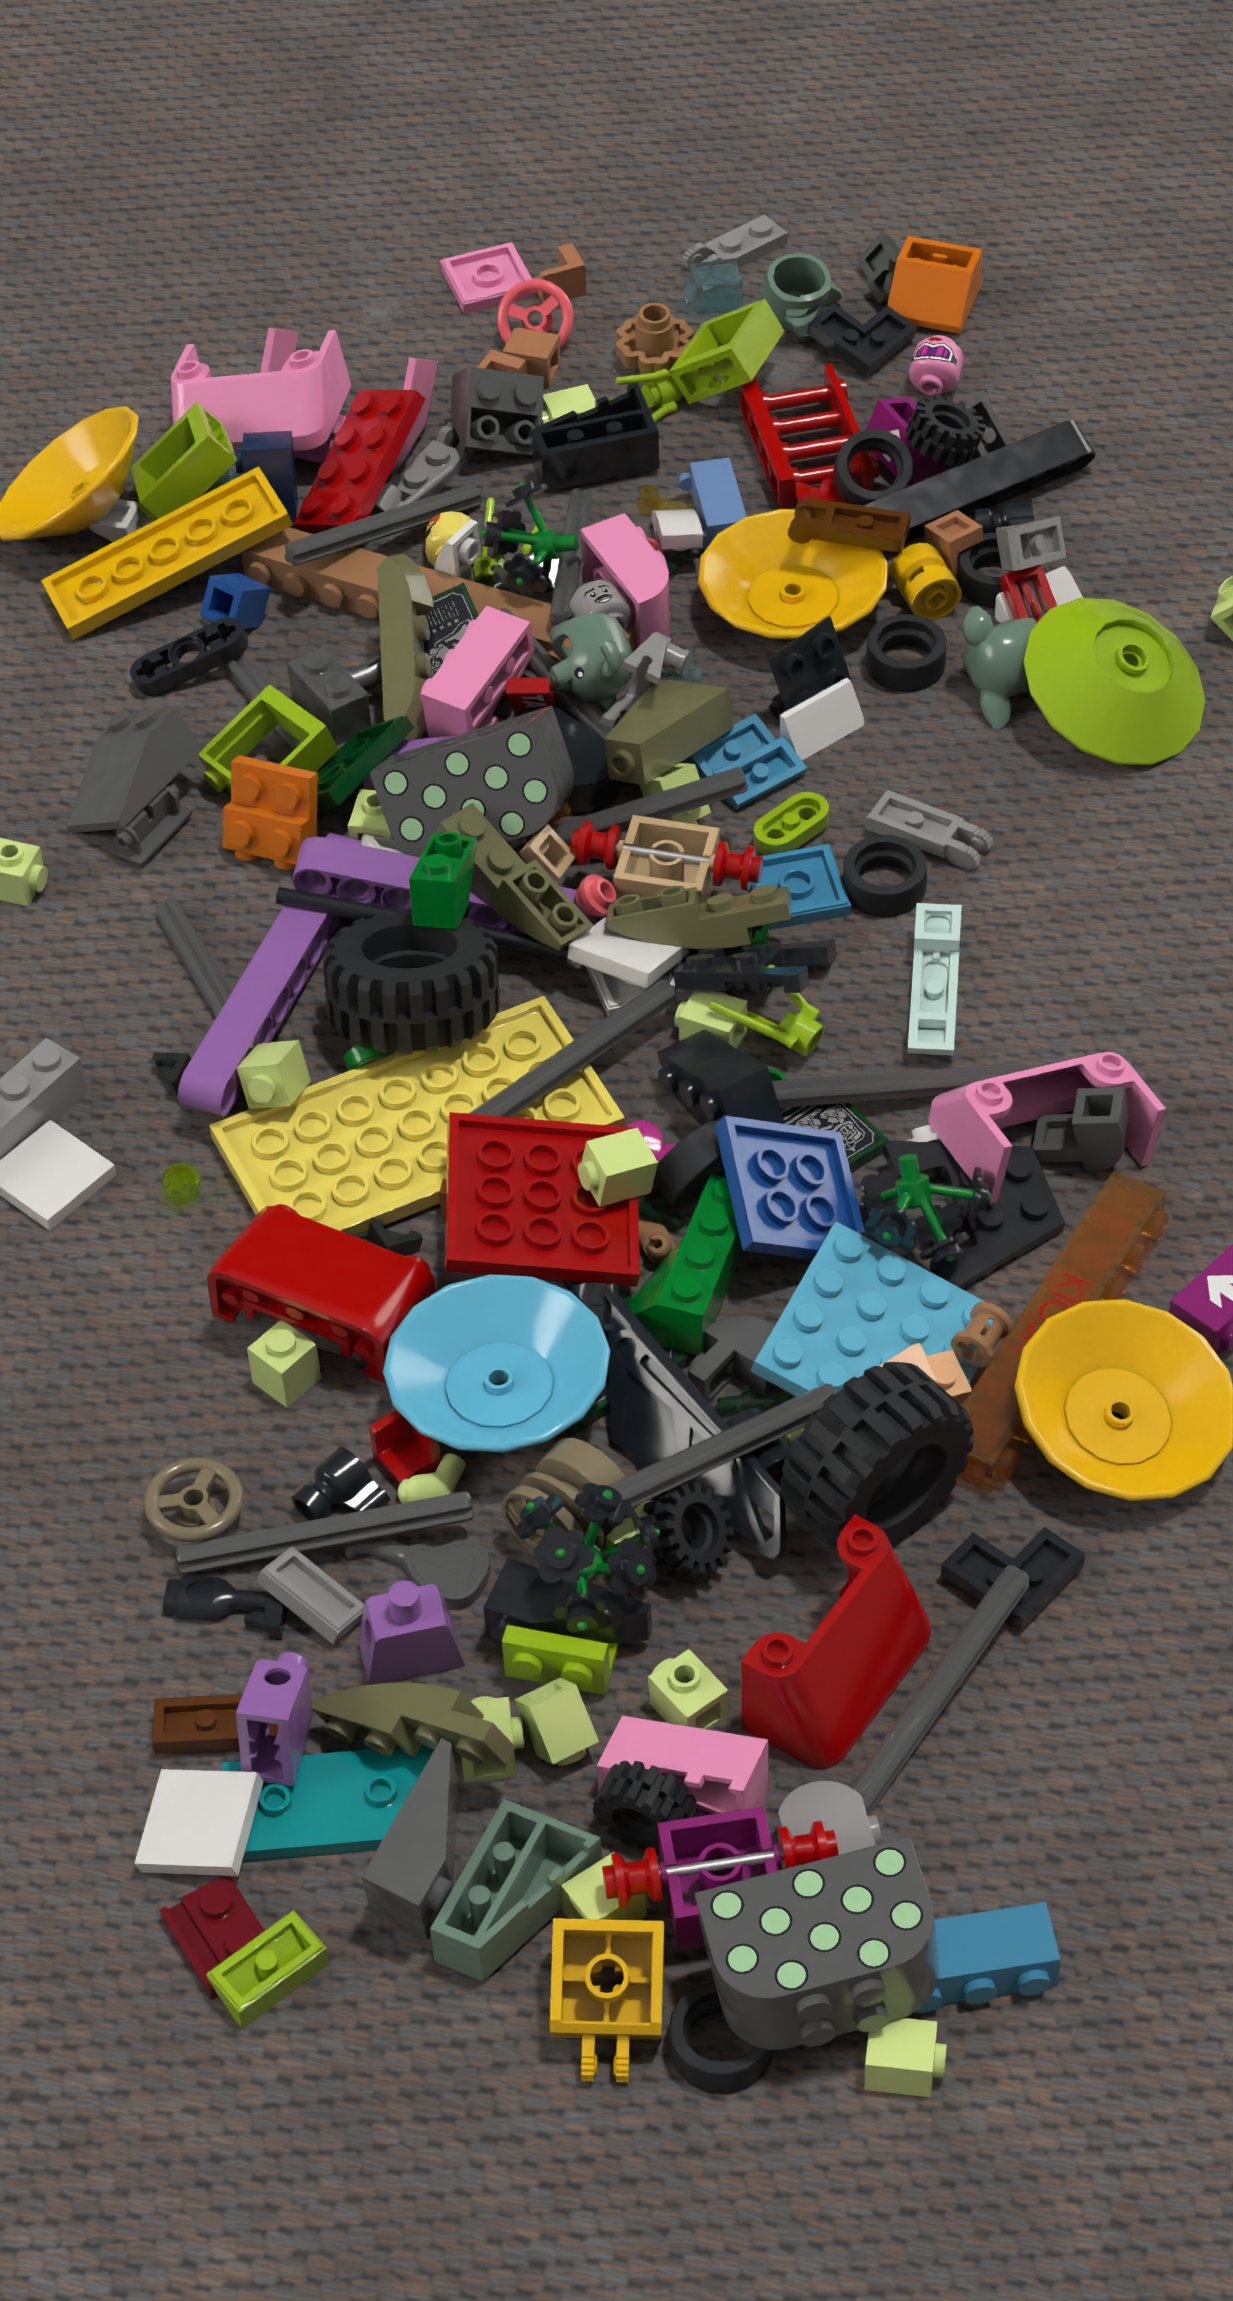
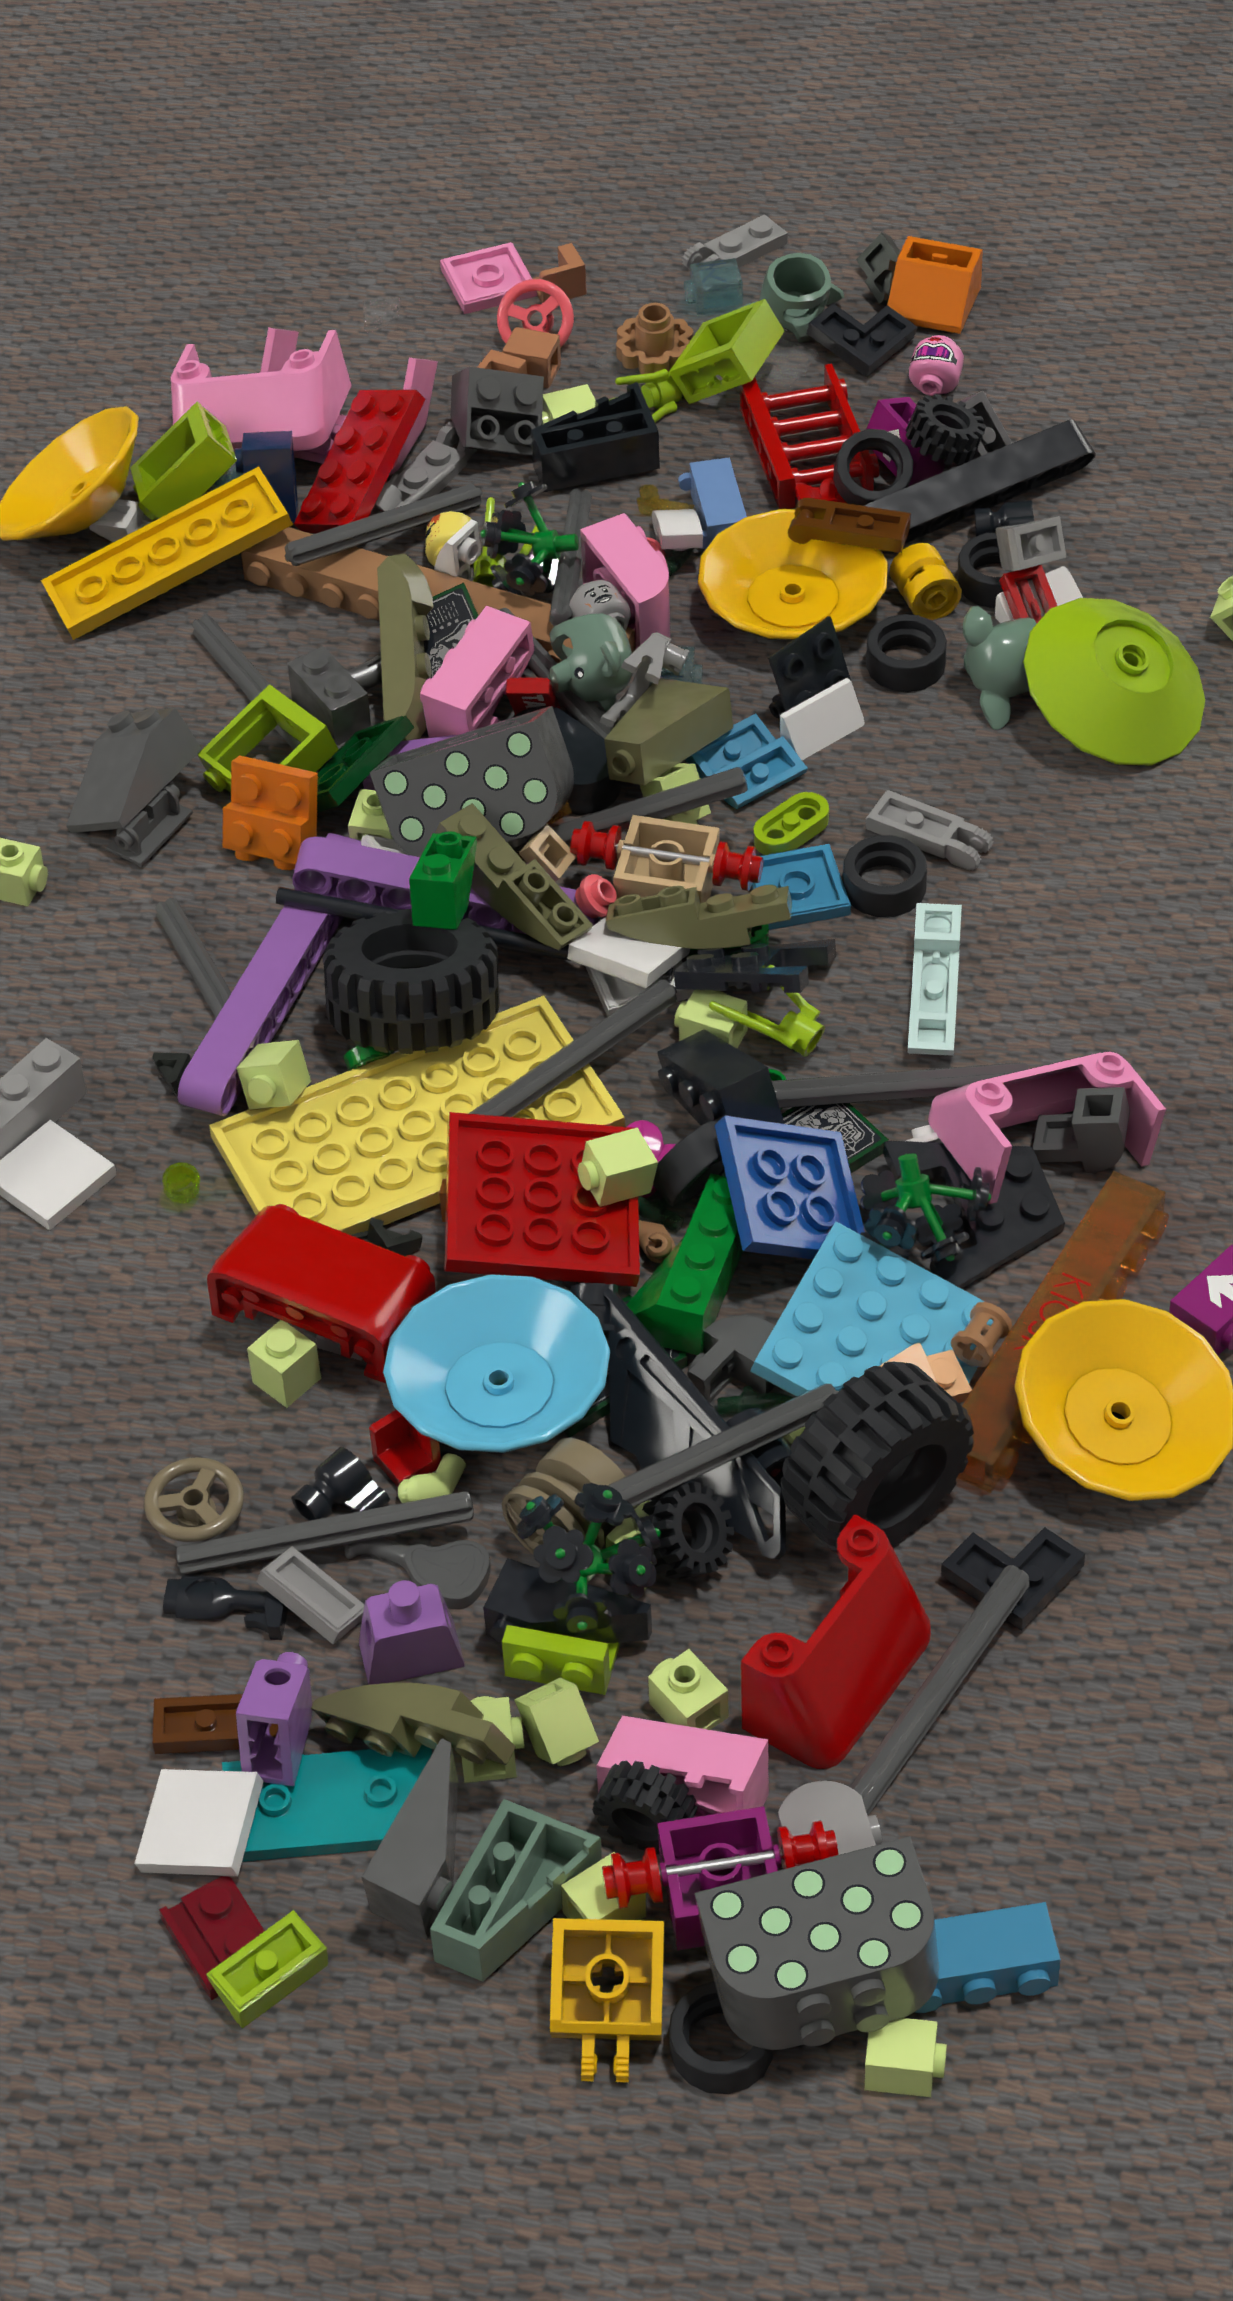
(195, 641): black beam -> none
(236, 598): blue brick -> none
(951, 536): nougat panel -> none

